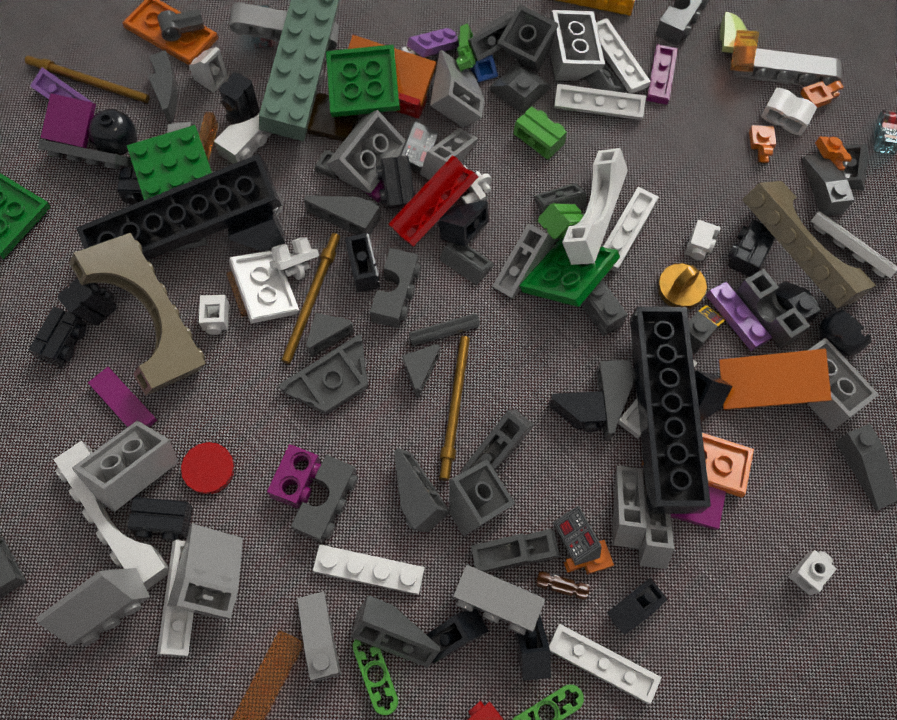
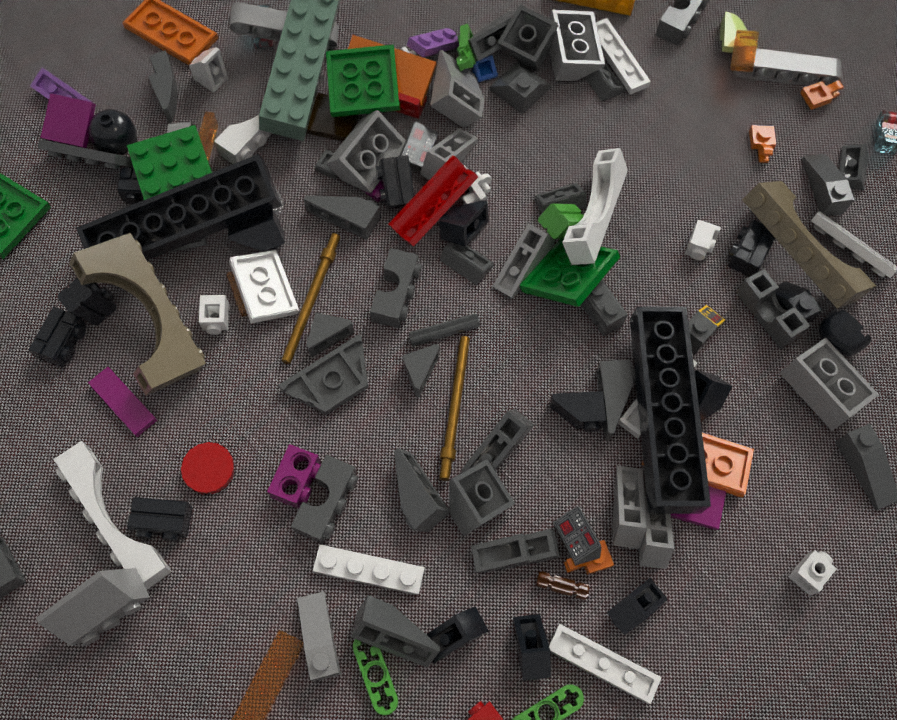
(72, 74): pearl gold bar -> none
(126, 465): light grey slope -> none
(173, 24): dark grey piece -> none
(175, 623): white plate -> none
(208, 573): light grey slope -> none
(239, 99): black brick -> none
(284, 259): white hips -> none
(362, 262): black brick -> none
(498, 600): light grey slope -> none
(540, 132): bright green brick -> none
(599, 102): white plate -> none
(630, 224): white plate -> none
(662, 74): tile -> none
(682, 286): pearl gold tile -> none
(738, 316): medium lavender plate -> none
(776, 379): orange tile -> none
(789, 111): white brick -> none
(832, 149): orange plate -> none

